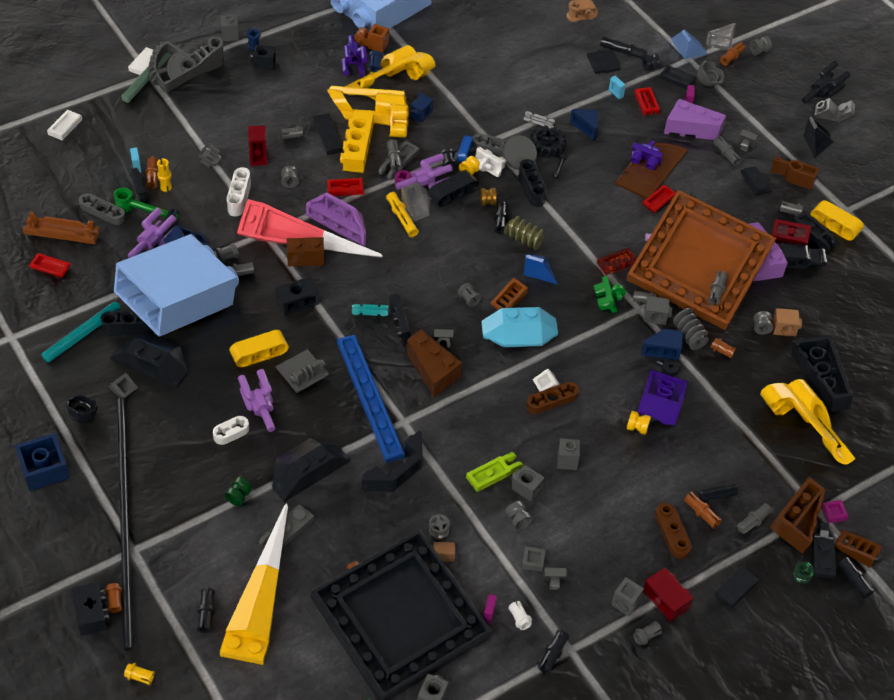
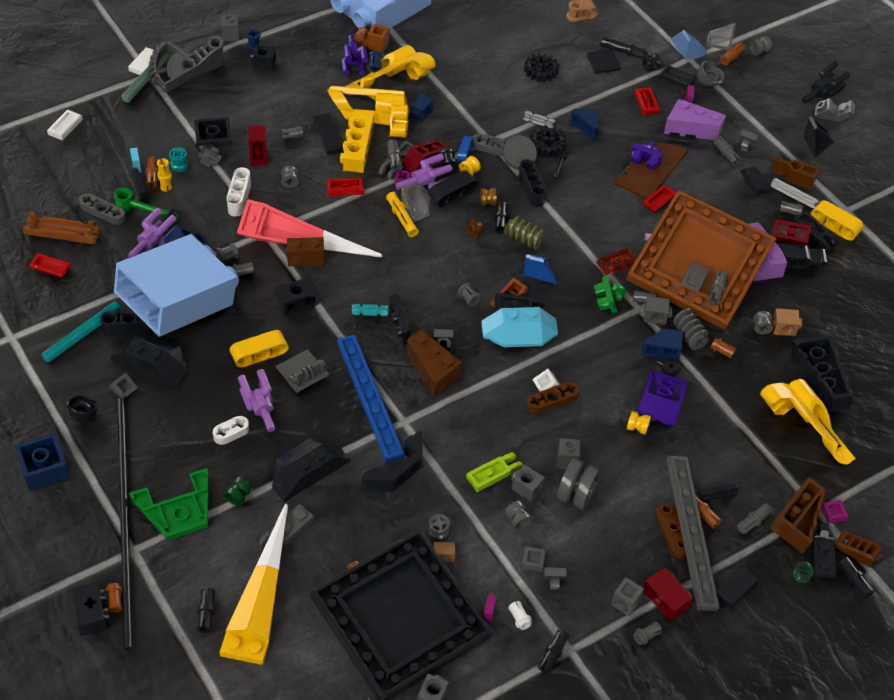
(140, 674): yellow pin -> none
(178, 159): none -> teal wheel
(180, 514): none -> green wing
(212, 131): none -> black slope
(338, 217): medium lavender wedge -> none
(420, 152): none -> dark red slope
(475, 228): none -> reddish brown plate
(490, 162): white hips -> none
(516, 301): none -> black hinge
(533, 65): none -> black gear
(578, 484): none -> dark grey wheel
(617, 87): medium azure tile -> none
(692, 534): none -> dark grey tile
(695, 276): none -> dark grey brick
(794, 193): none -> axle

